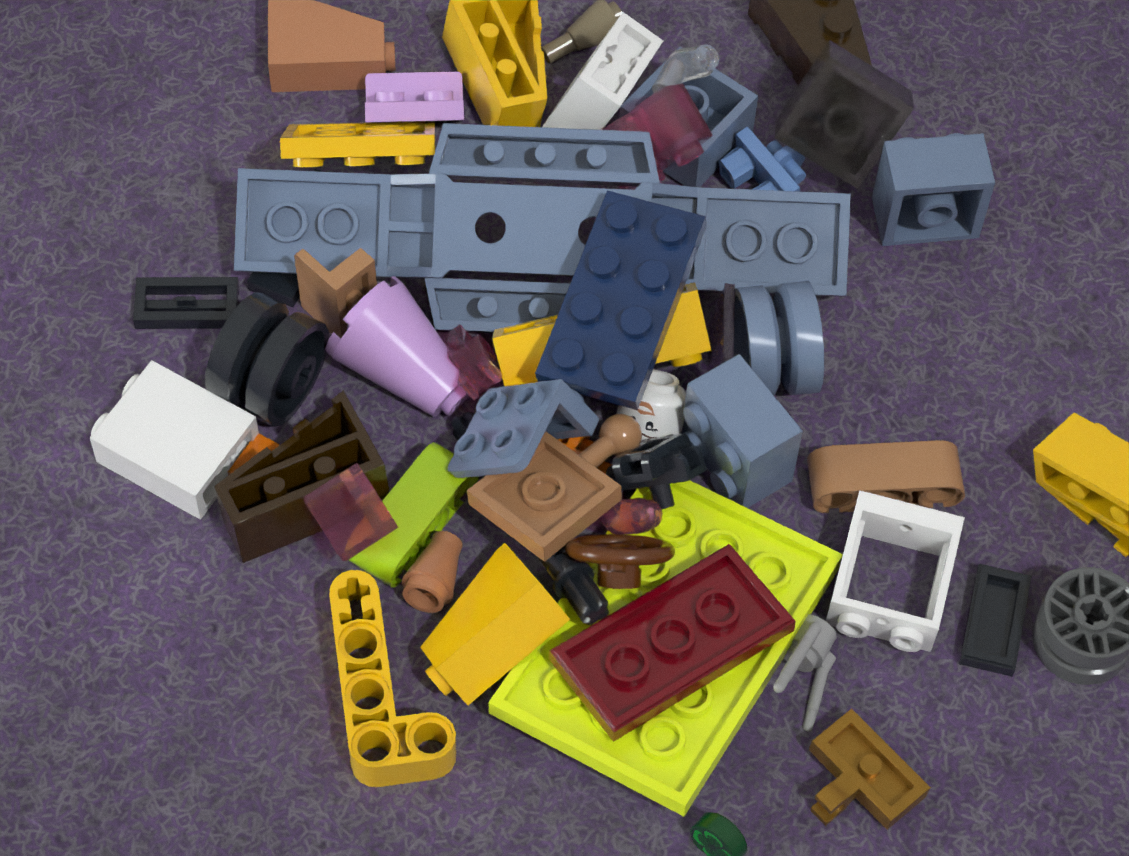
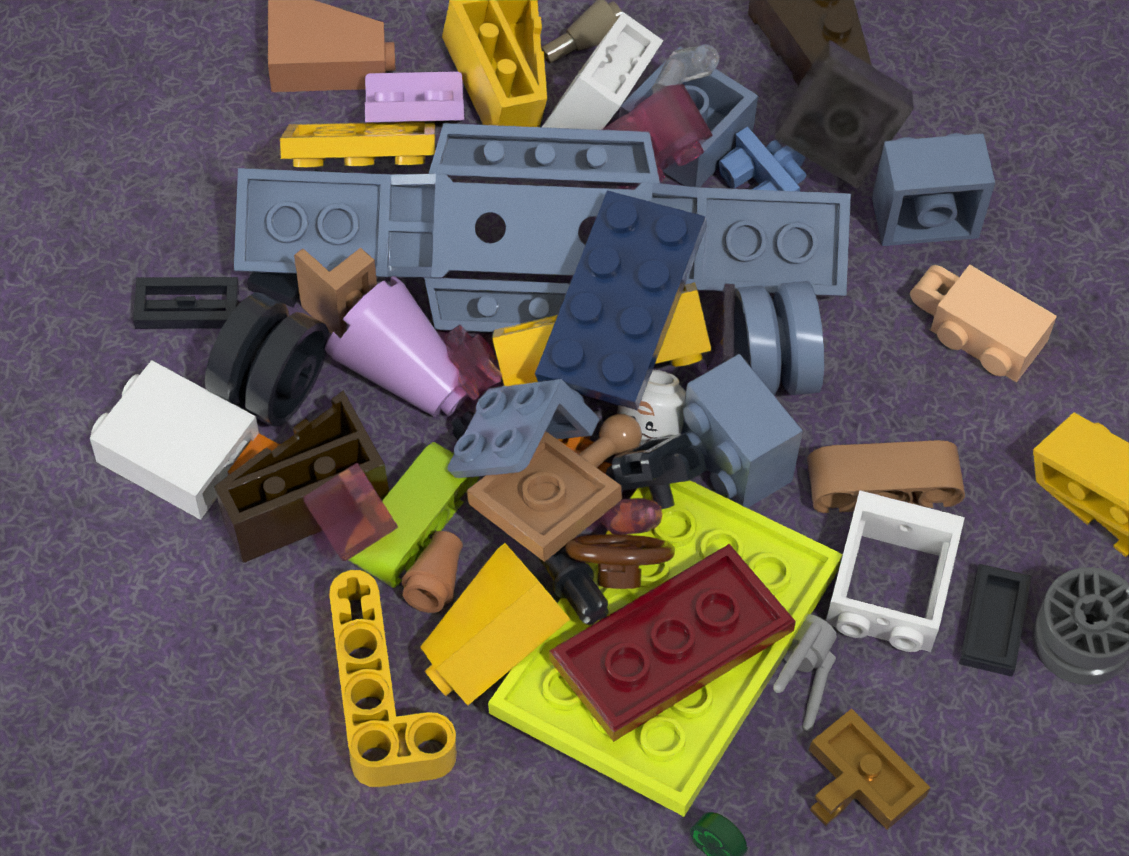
(984, 319): none -> light nougat brick

